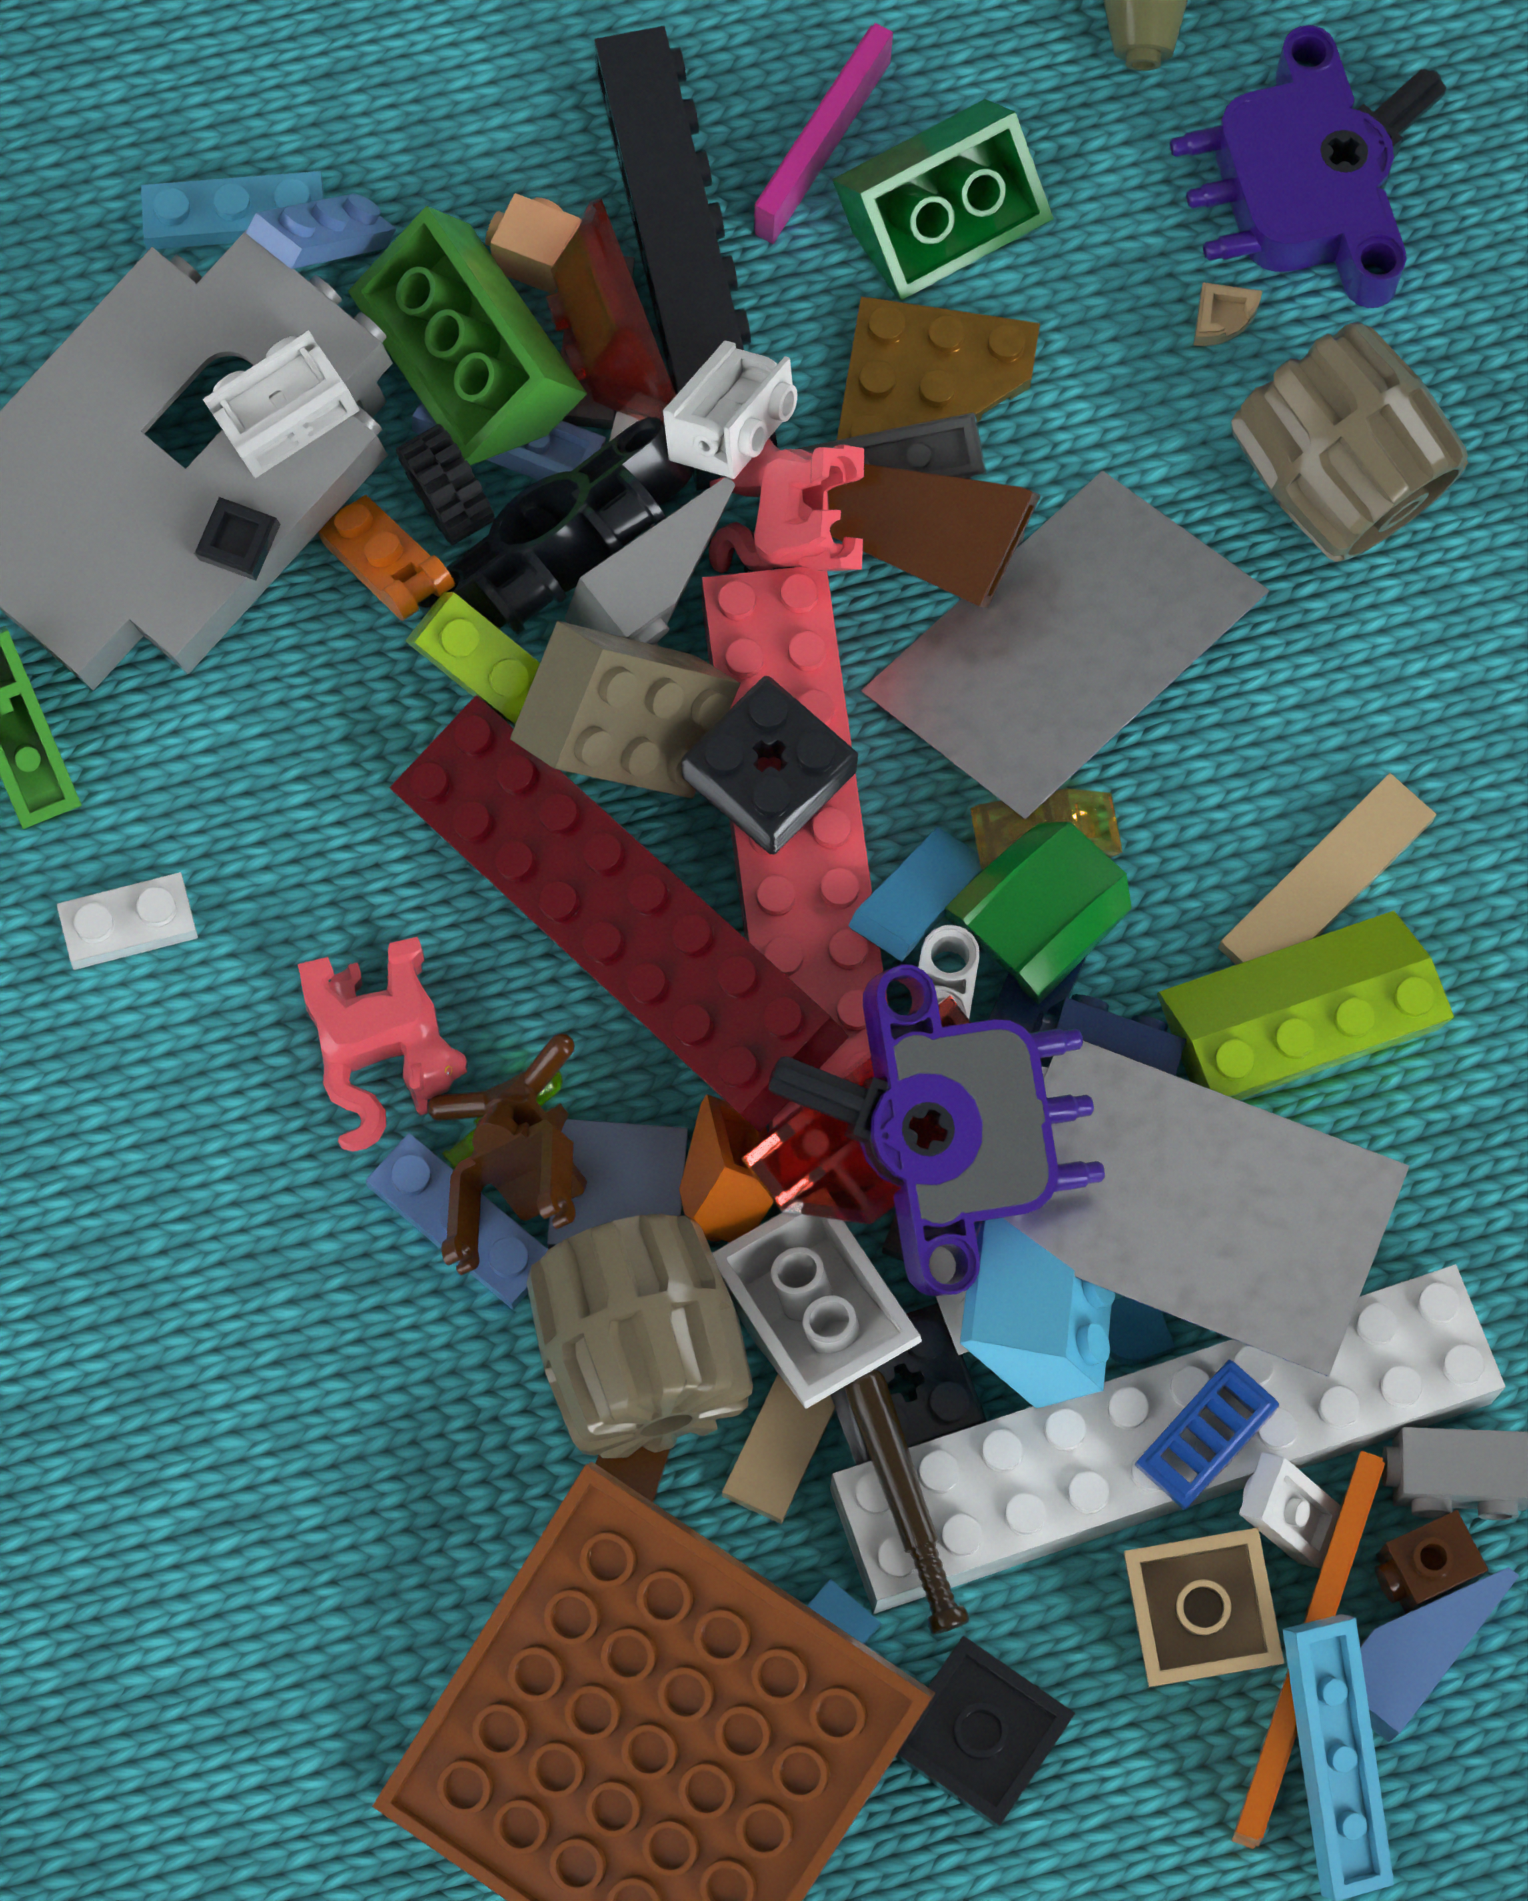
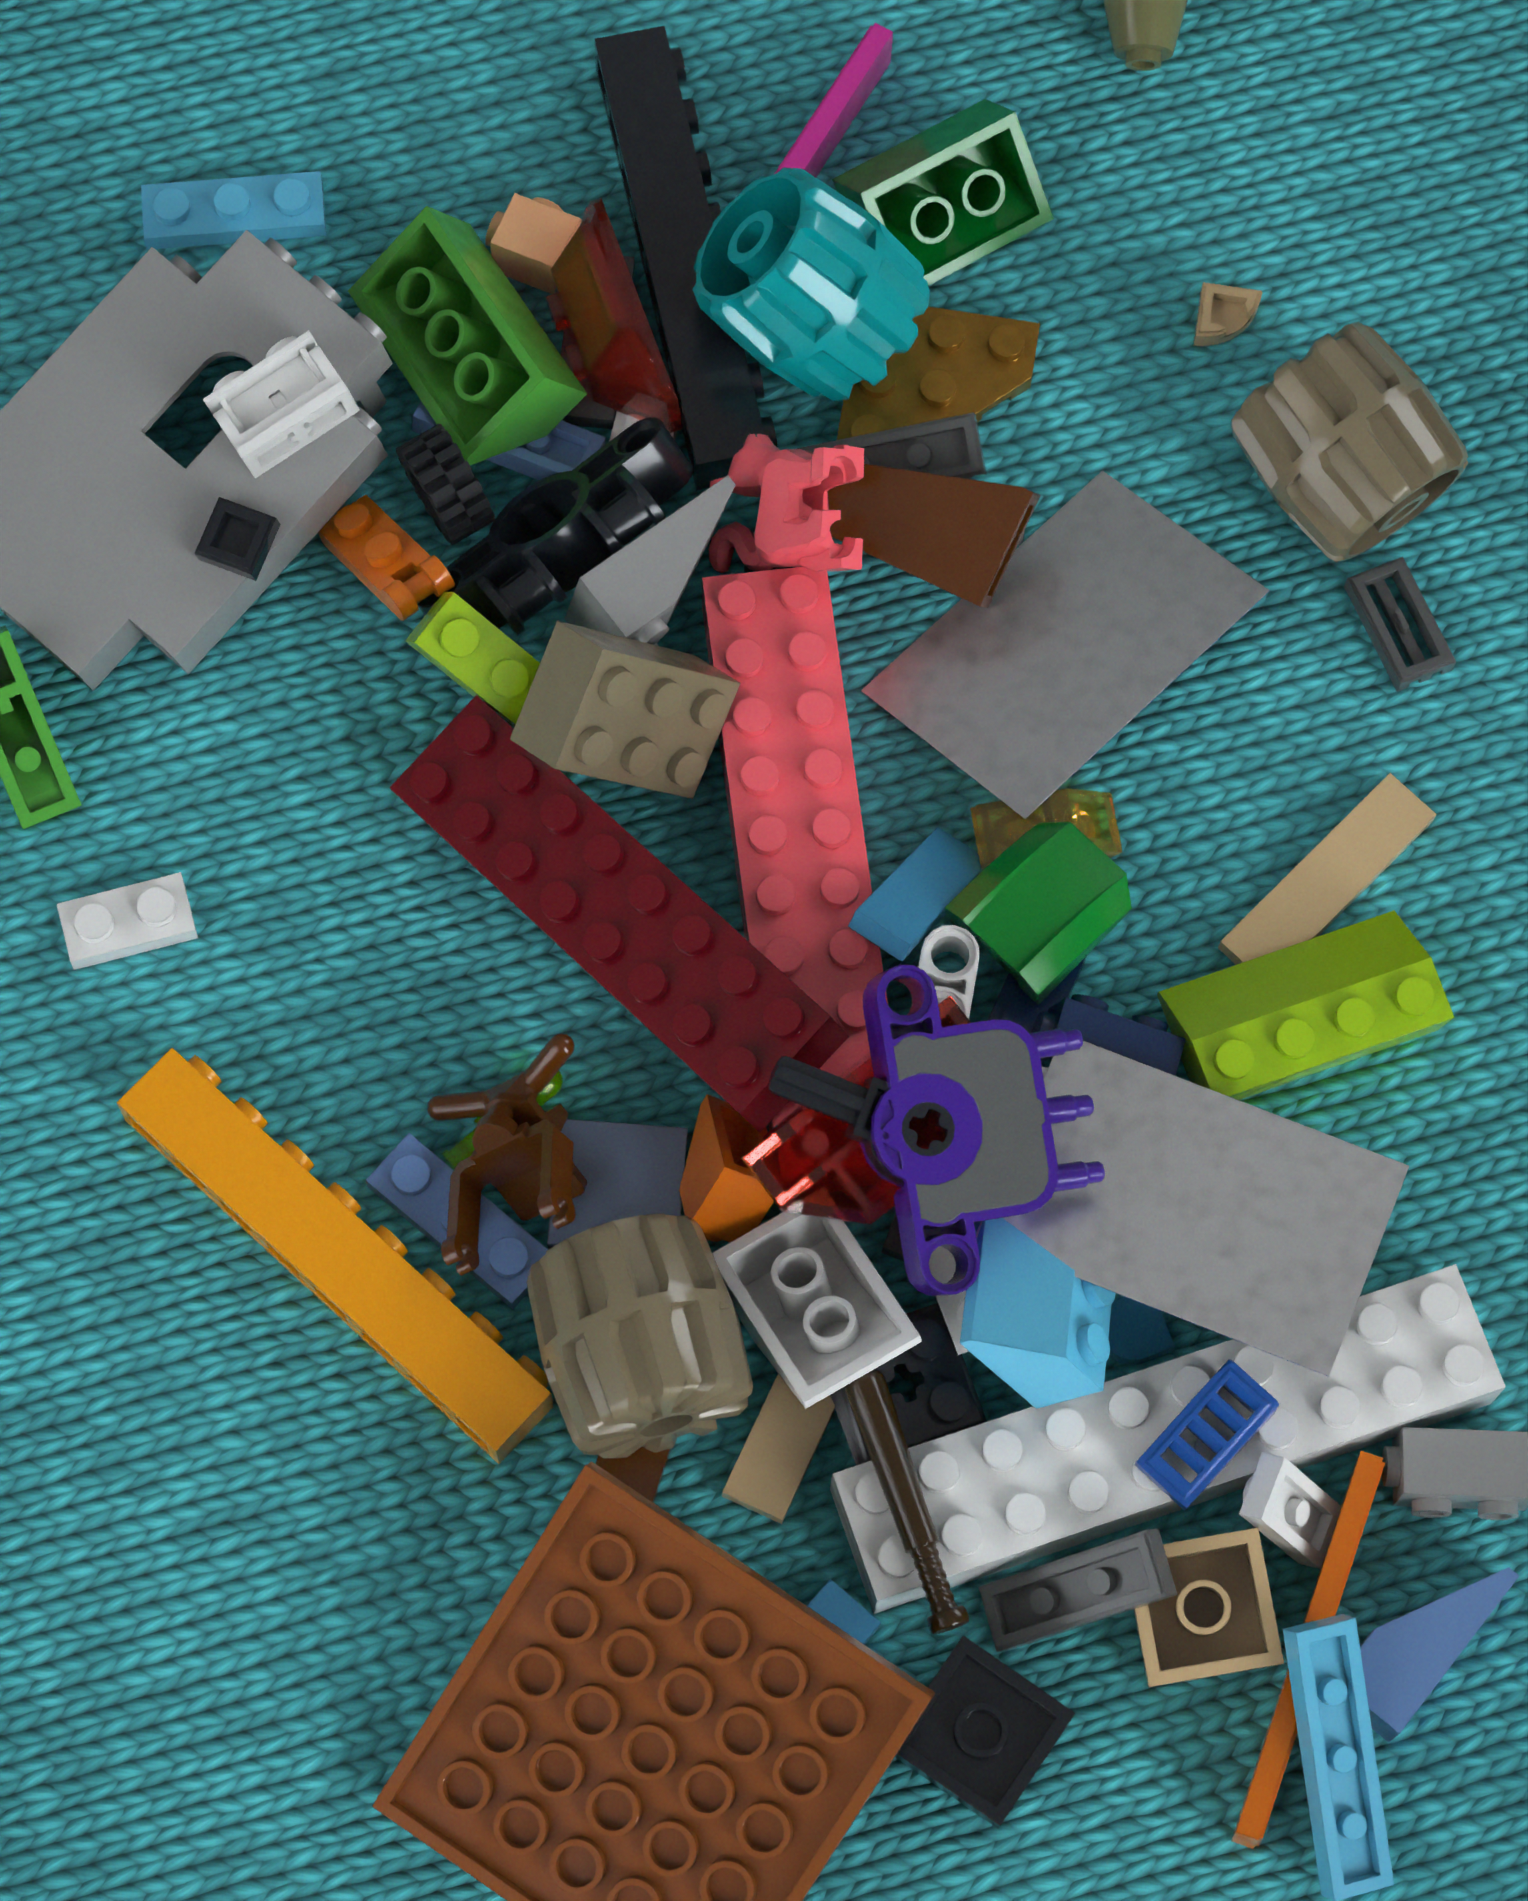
(321, 230): medium blue plate -> none
(337, 1255): none -> light orange brick
(374, 1028): coral animal -> none
(729, 410): white hinge -> none
(771, 802): black brick -> none
(810, 284): none -> teal wheel
(1078, 1590): none -> dark grey tile
(1311, 169): dark purple piece -> none
(1419, 667): none -> dark grey tile
(1429, 1563): reddish brown brick -> none

